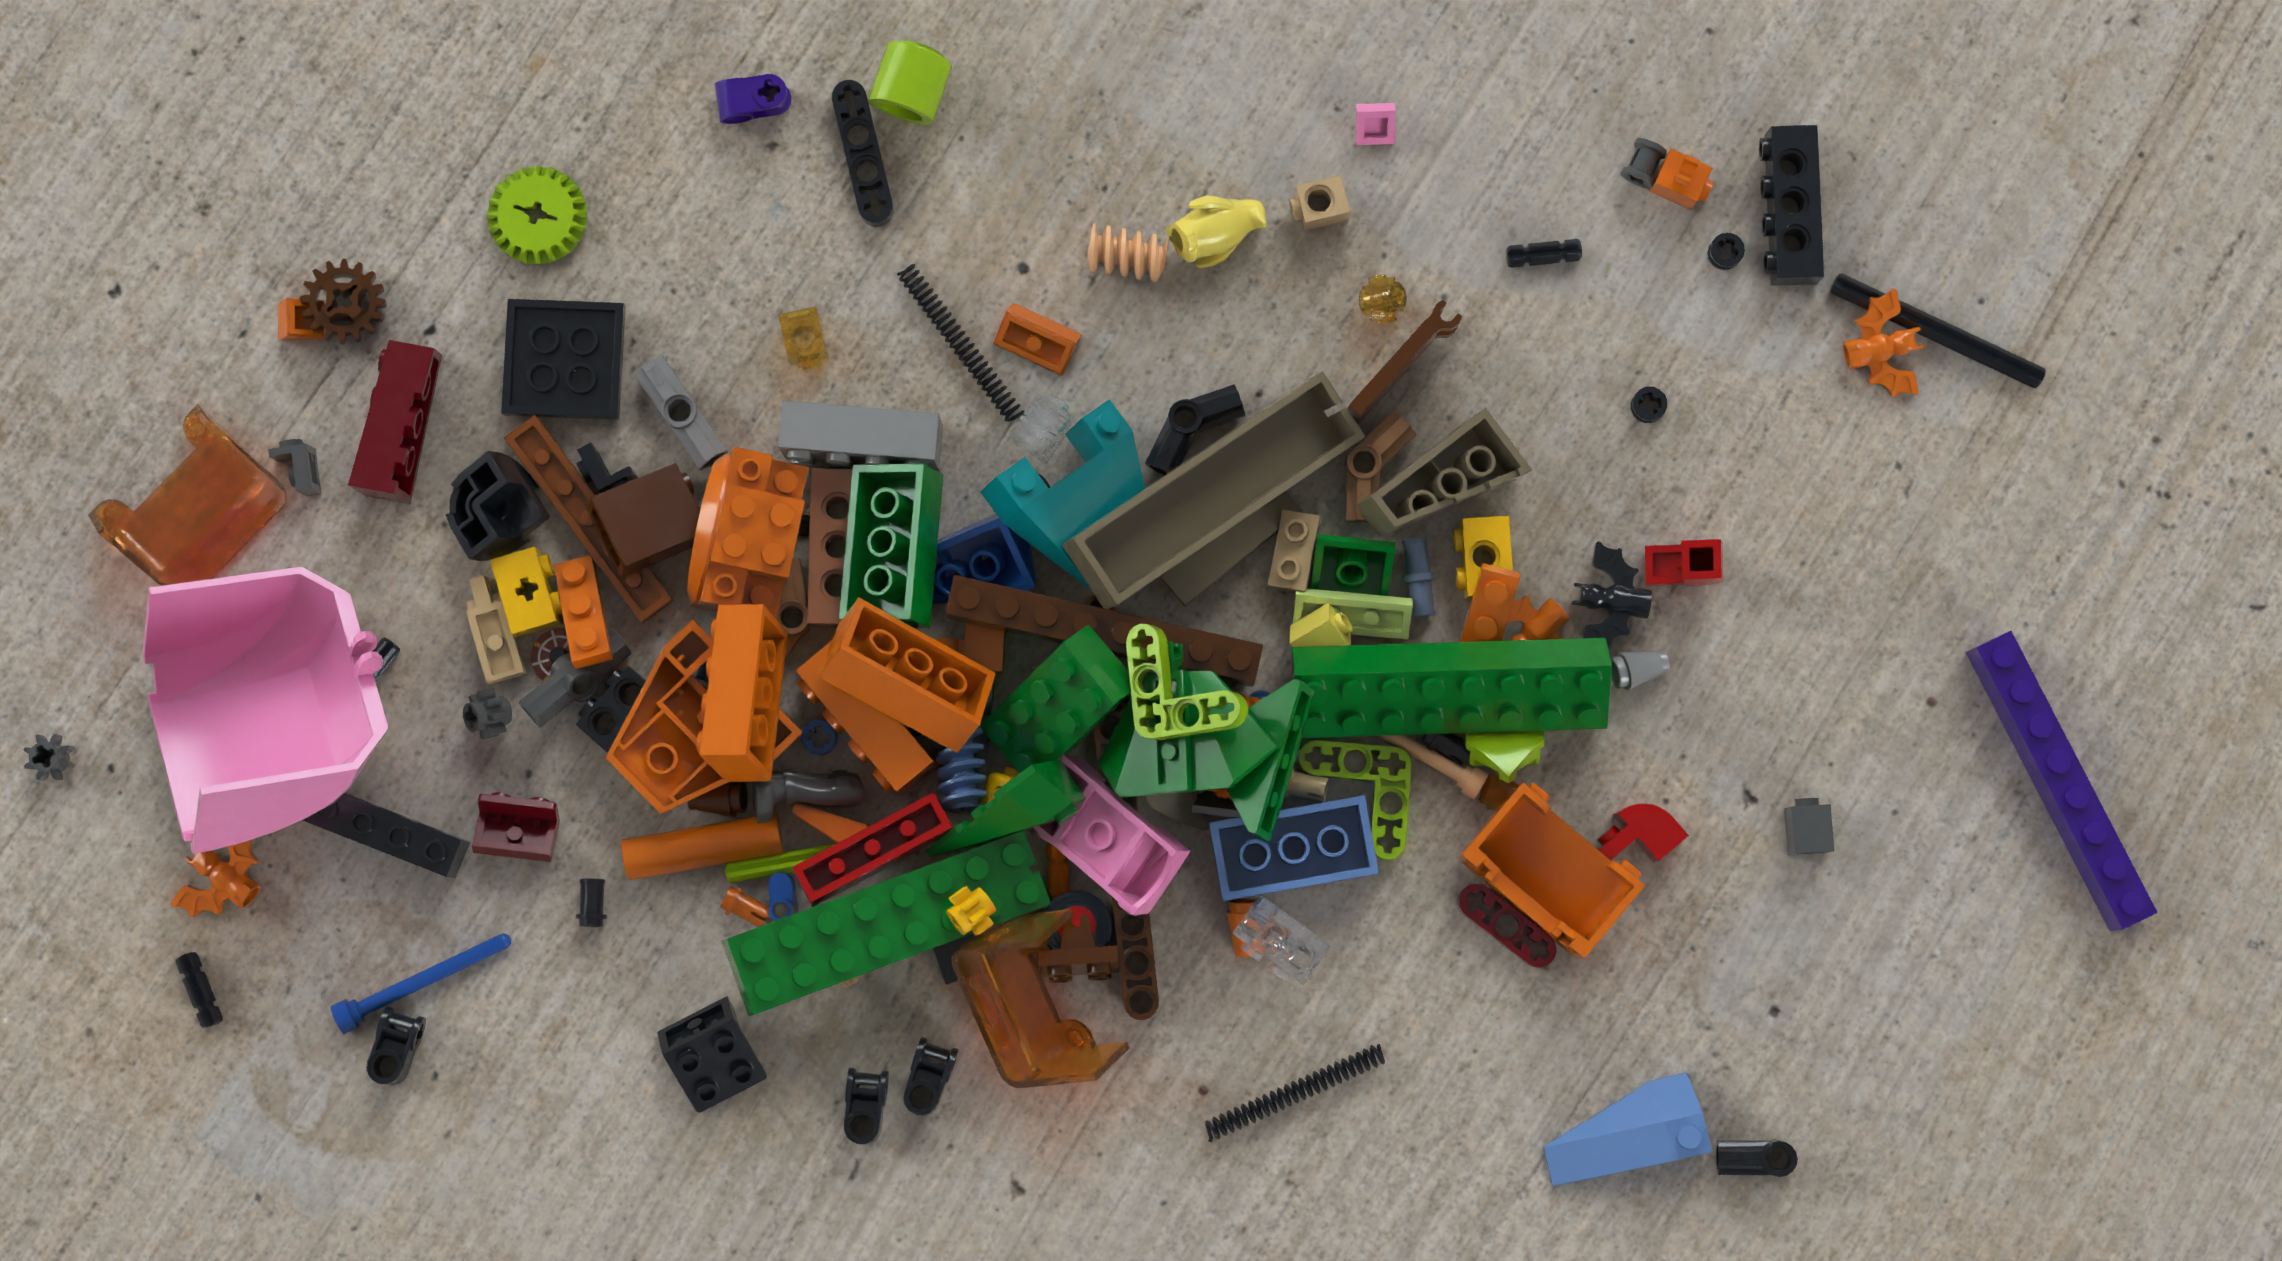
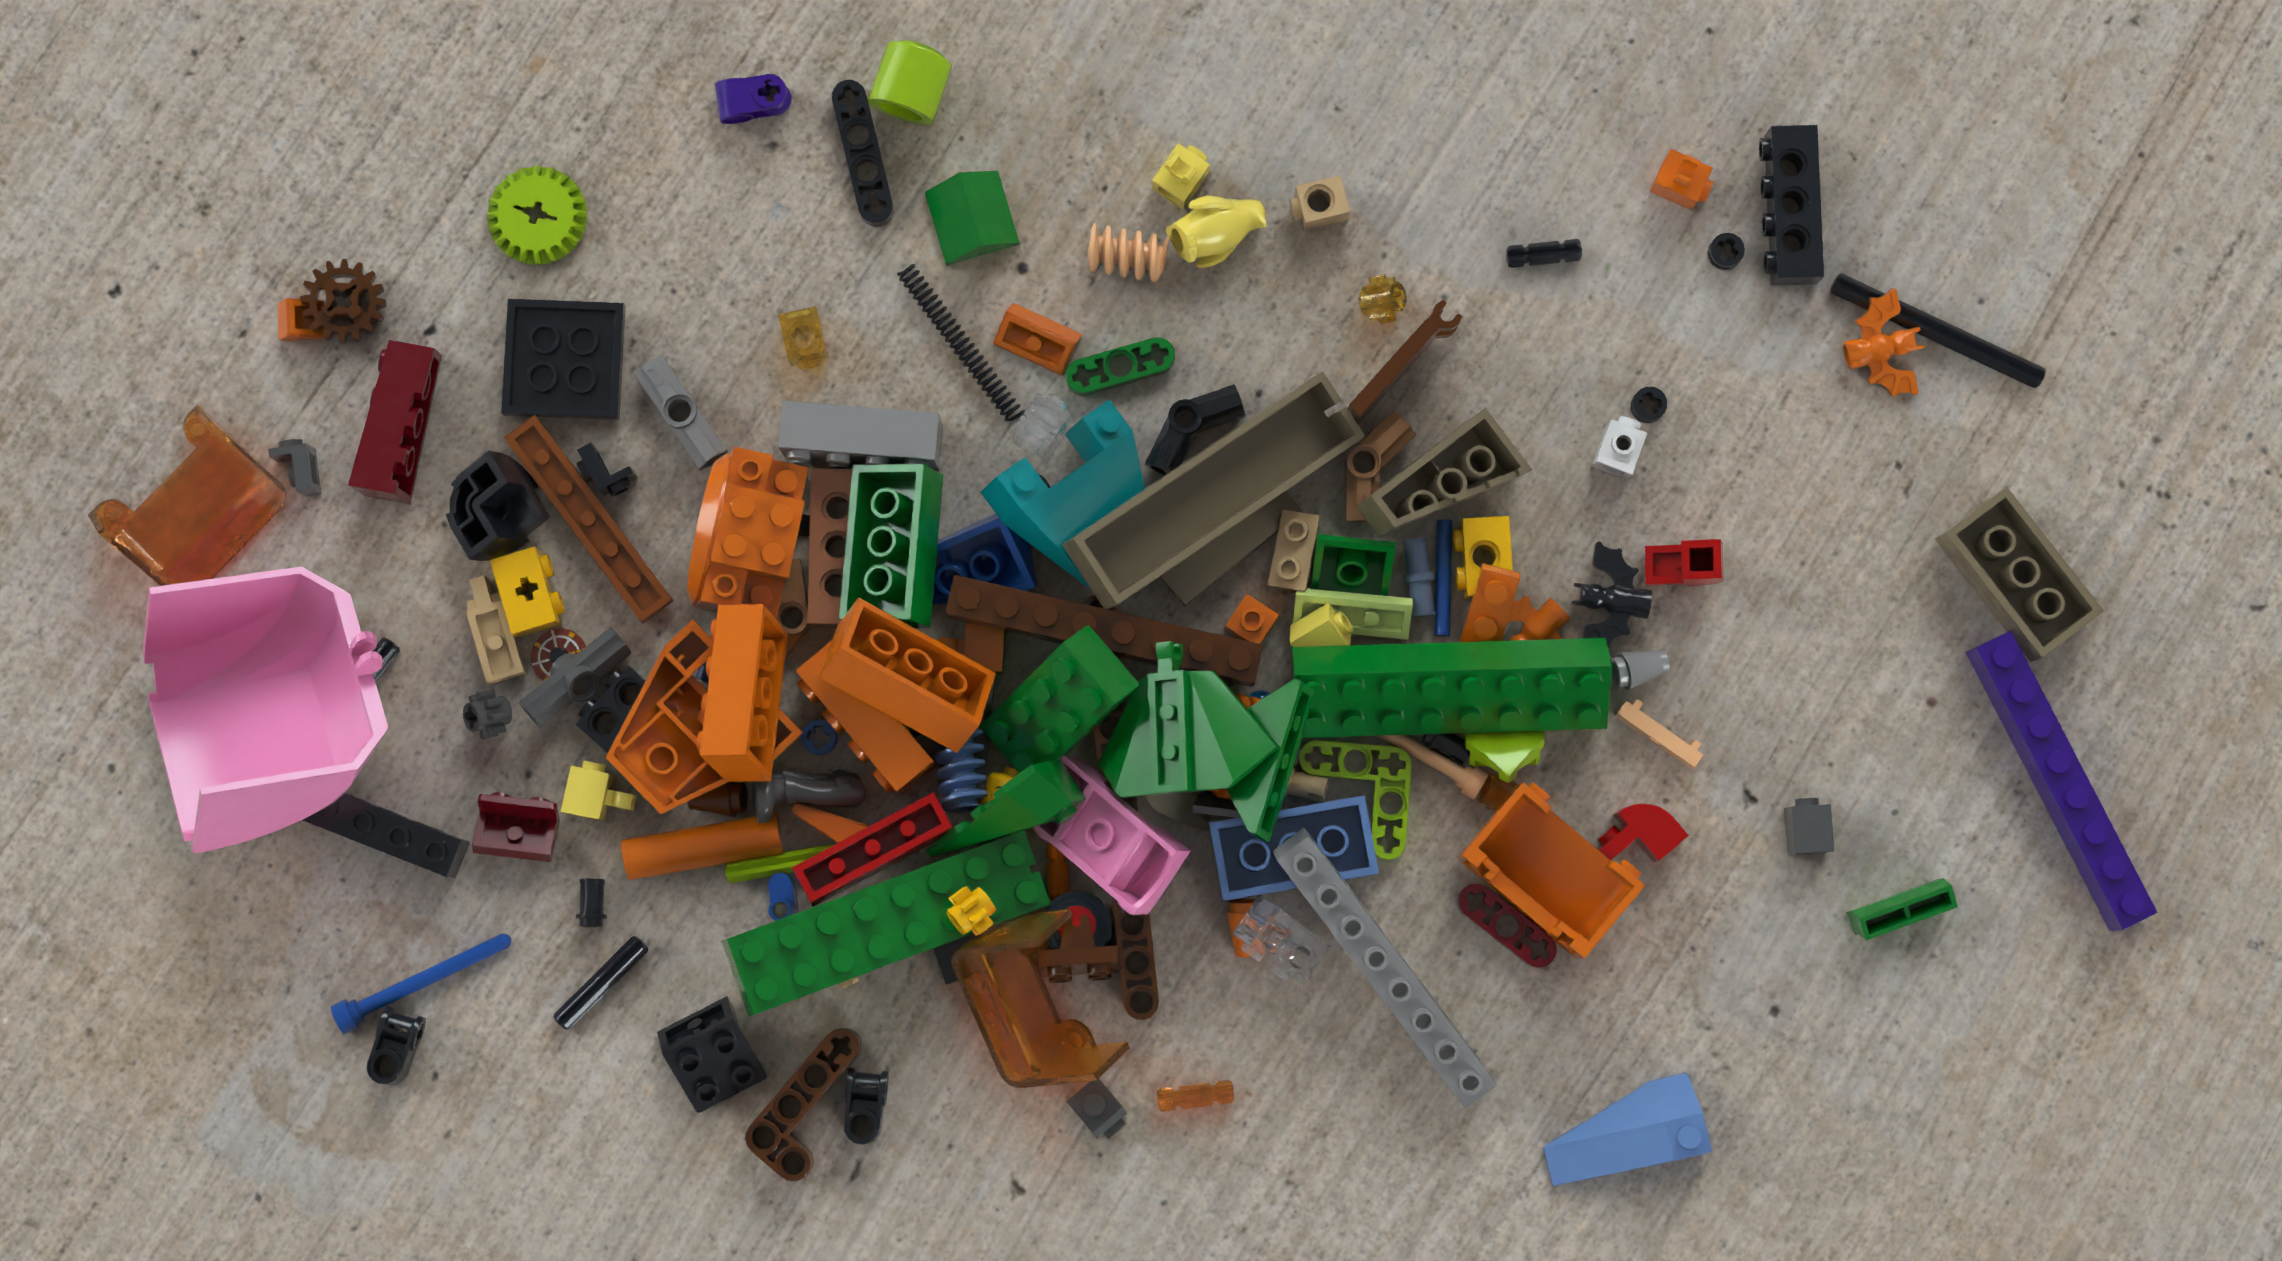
(39, 753): dark grey gear -> none
(199, 989): black axle -> none
(227, 879): orange animal -> none
(583, 612): orange plate -> none
(591, 792): none -> light yellow brick
(600, 983): none -> black axle
(646, 519): reddish brown brick -> none
(745, 906): orange pin -> none
(809, 1097): none -> reddish brown beam
(929, 1074): black piece -> none
(971, 215): none -> green slope
(1098, 1109): none -> dark grey bracket
(1145, 348): none -> green beam
(1171, 708): lime beam -> none
(1181, 175): none -> light yellow brick
(1195, 1095): none -> clear orange axle
(1251, 620): none -> orange brick
(1288, 1091): black piece -> none
(1375, 124): bright pink plate -> none
(1384, 967): none -> light grey brick
(1443, 577): none -> blue bar
(1610, 457): none -> white brick
(1643, 163): dark grey bush -> none
(1659, 735): none -> light nougat piece
(1750, 1157): black piece -> none
(1900, 903): none -> green piece
(2019, 574): none -> dark tan brick

